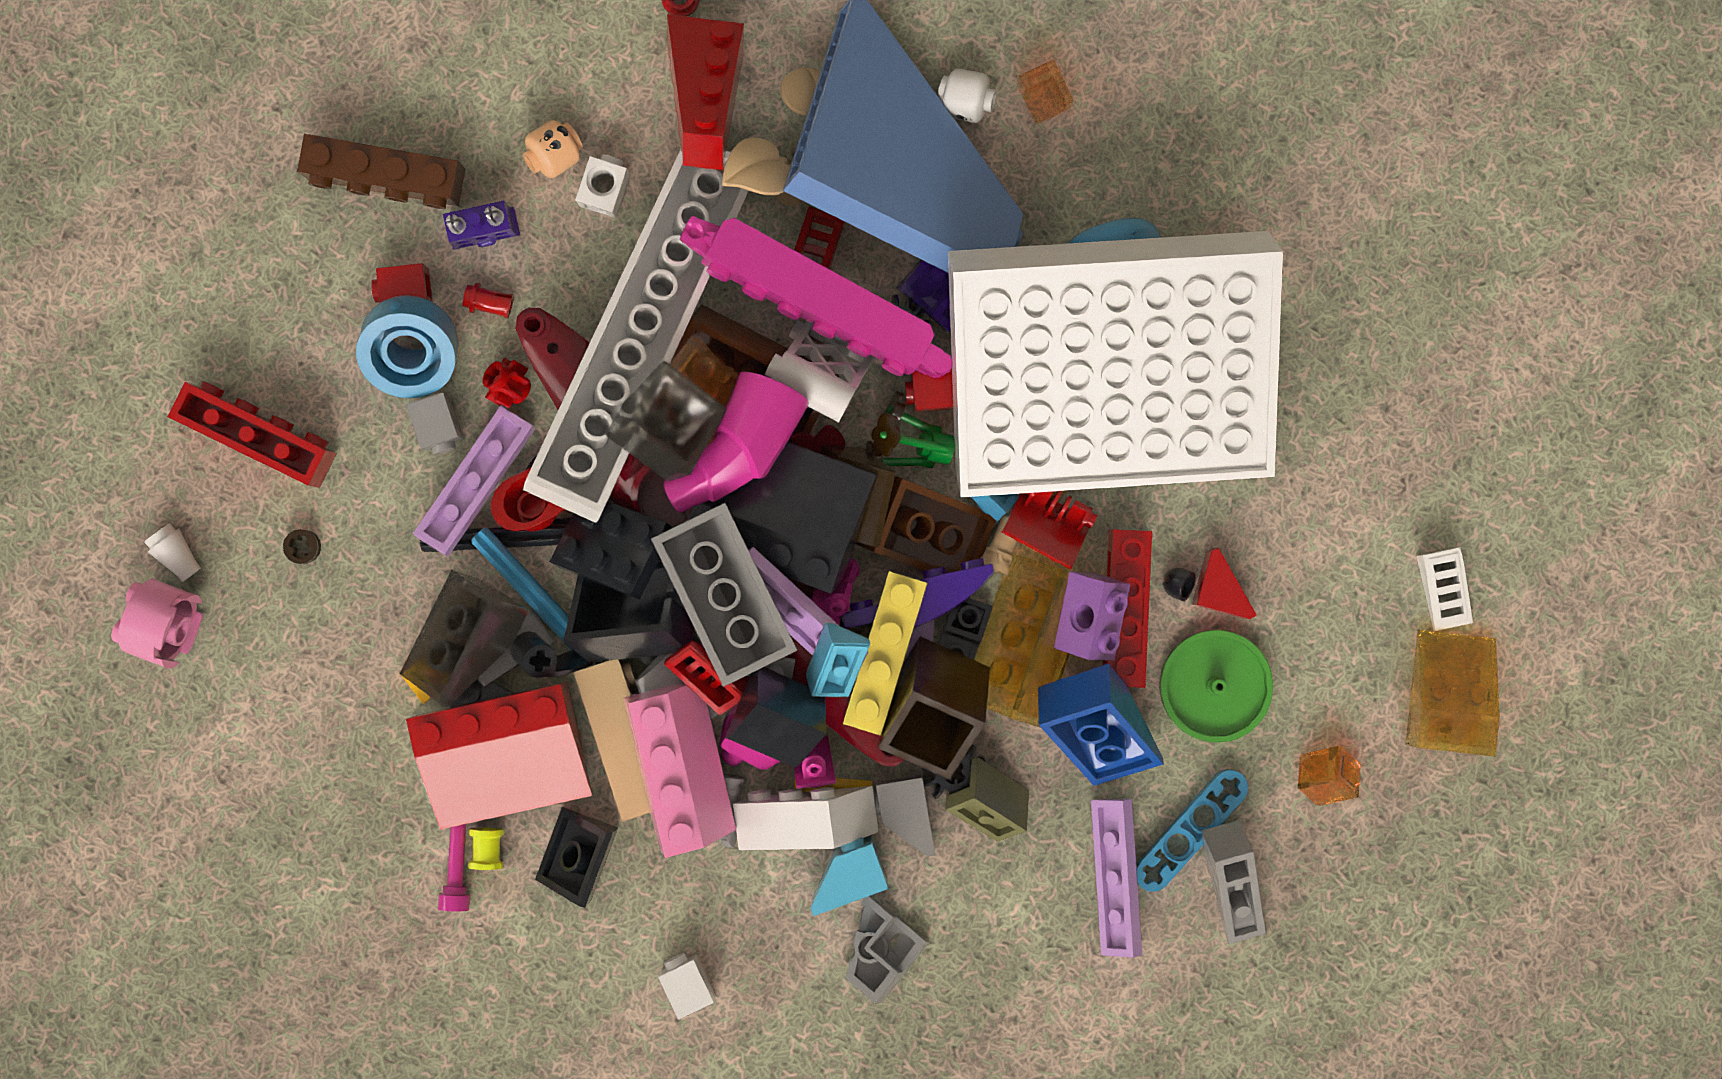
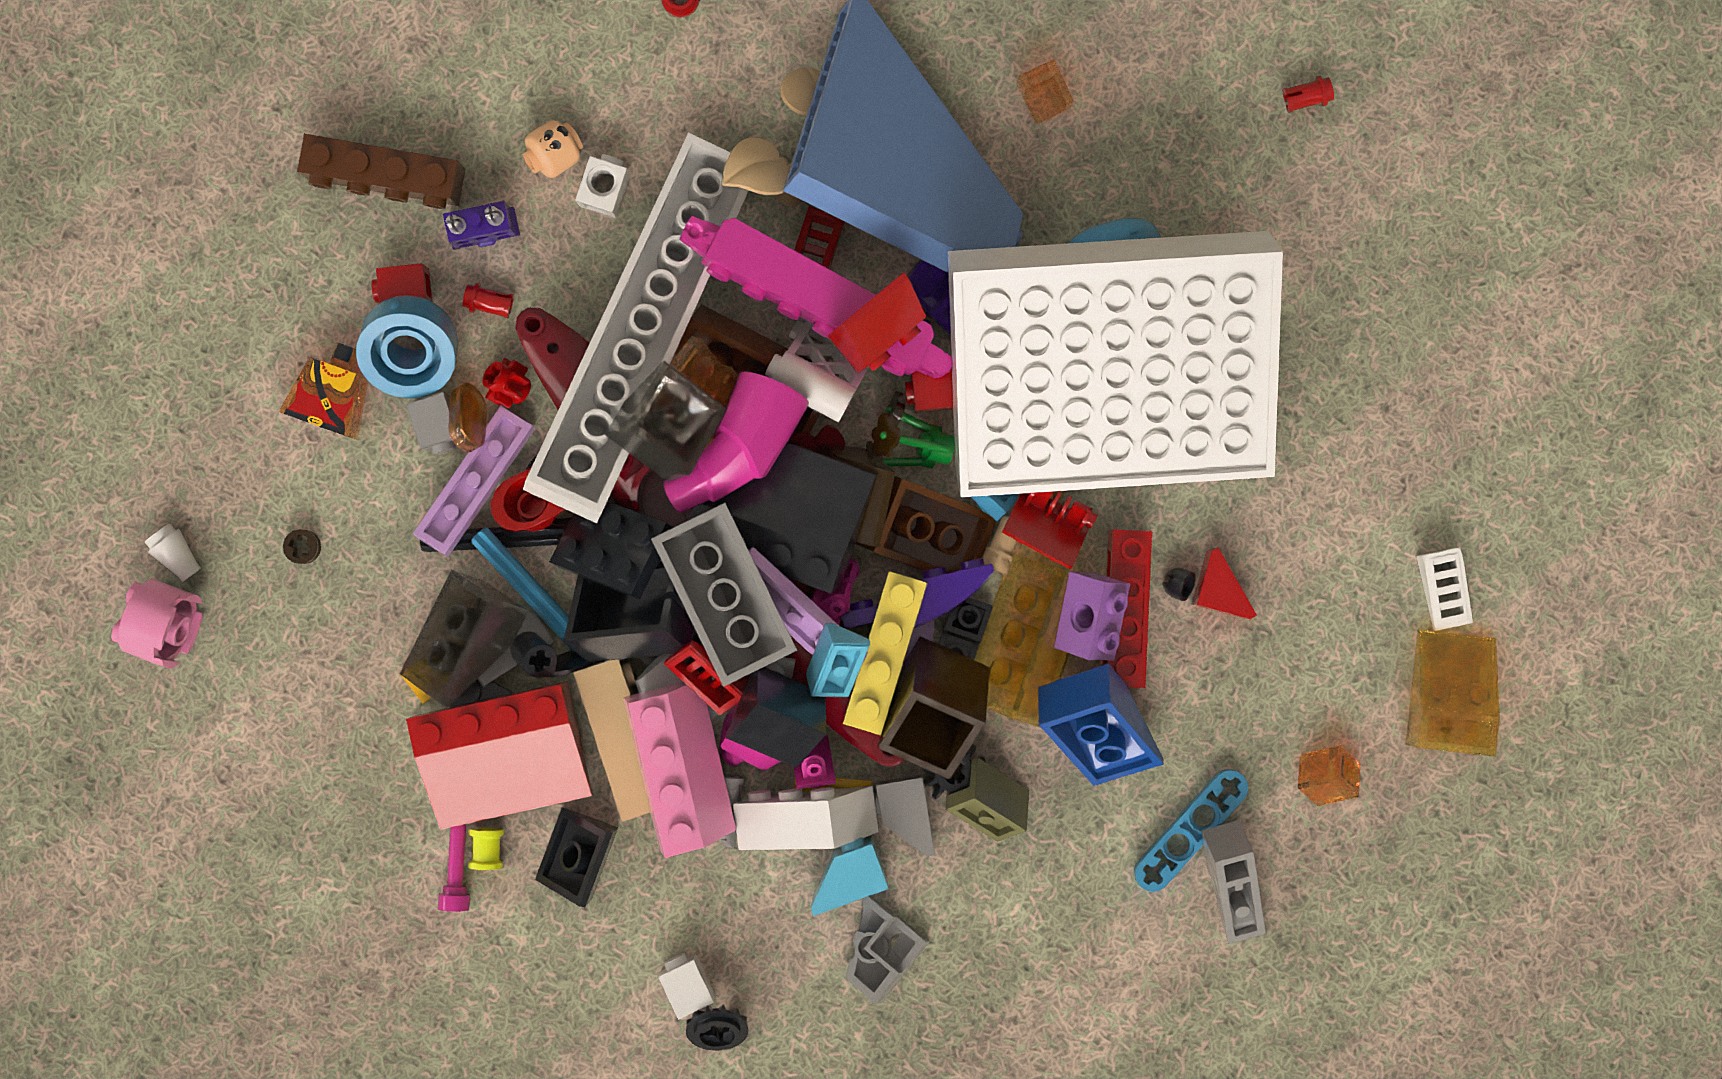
(251, 434): red brick -> none
(329, 394): none -> torso
(467, 417): none -> clear orange tile
(703, 1033): none -> black gear
(705, 81): red wedge -> none
(879, 325): none -> red slope
(967, 95): white head -> none
(1116, 877): lavender plate -> none
(1216, 686): bright green piece -> none
(1309, 94): none -> red pin

